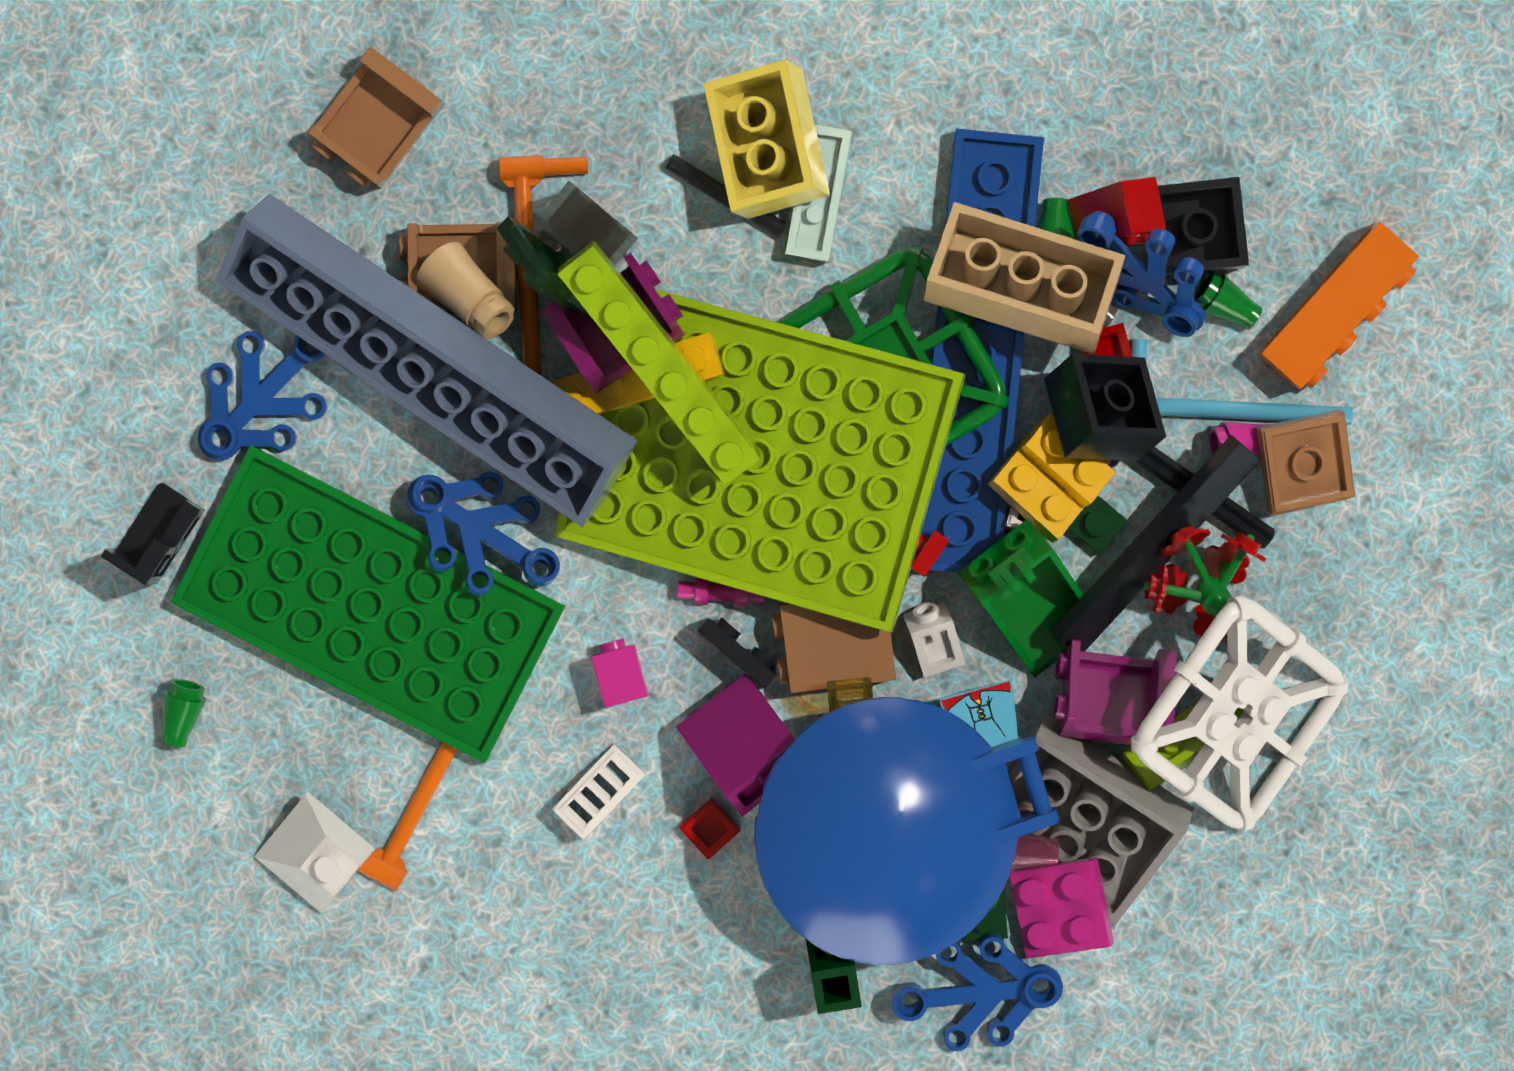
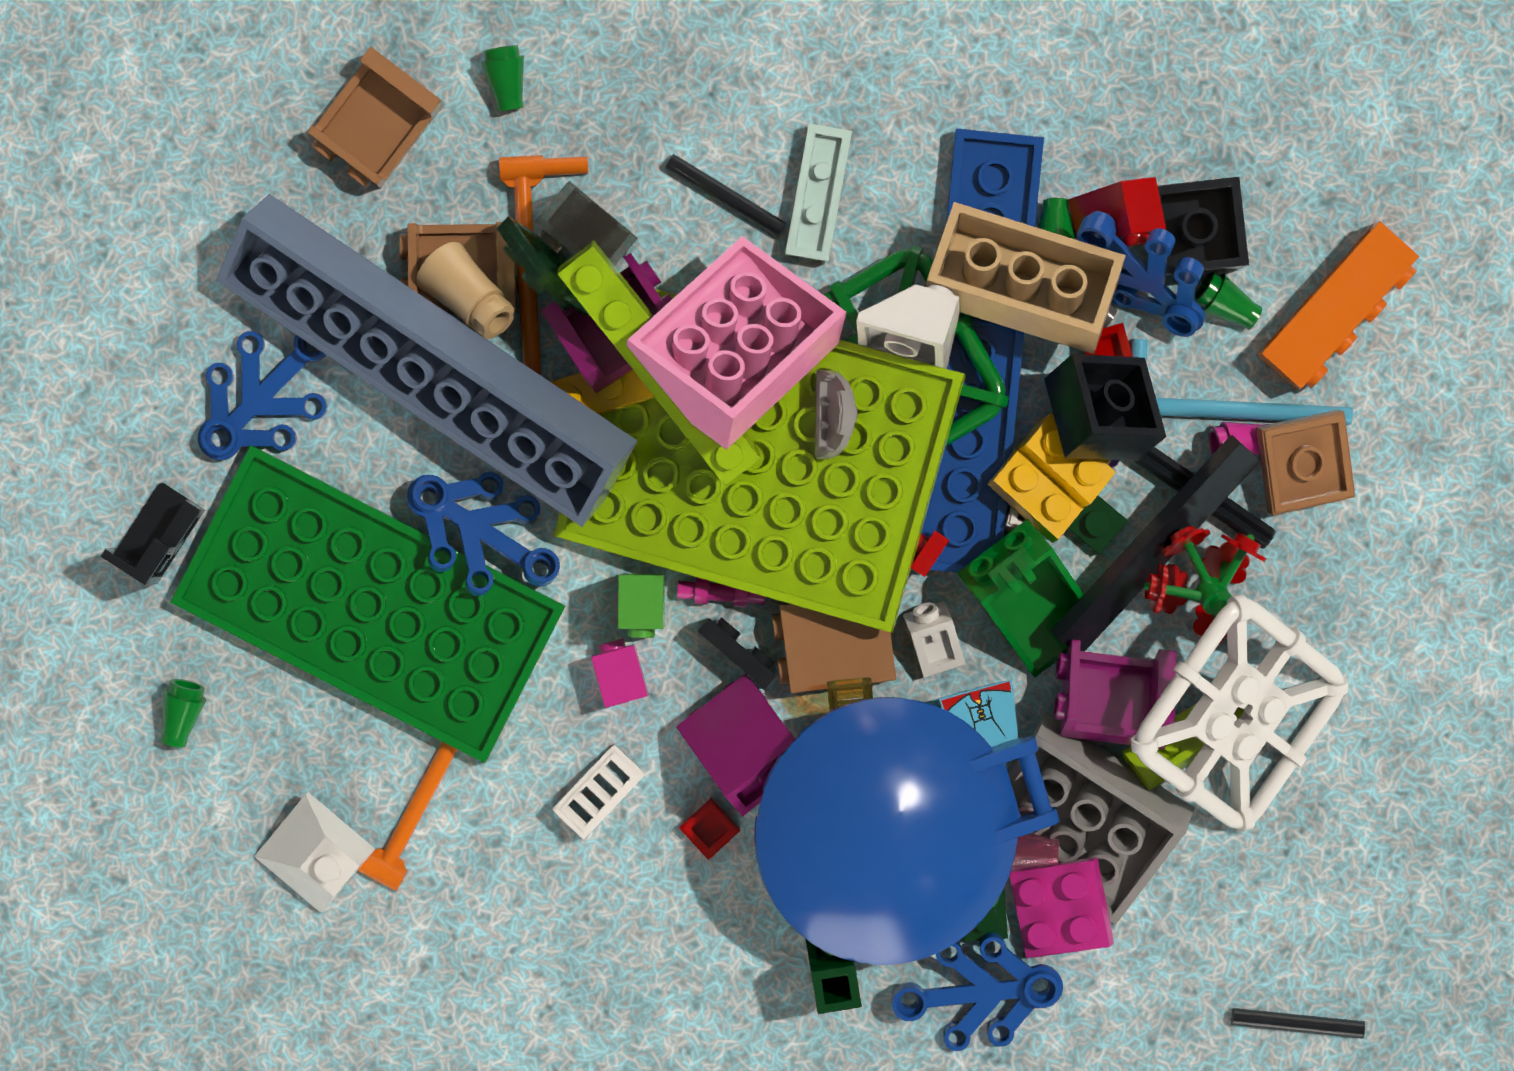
(505, 76): none -> green cone
(641, 604): none -> bright green brick
(737, 340): none -> bright pink slope
(766, 139): light yellow brick -> none
(834, 414): none -> light grey plate
(912, 324): none -> white slope
(1298, 1023): none -> black bar

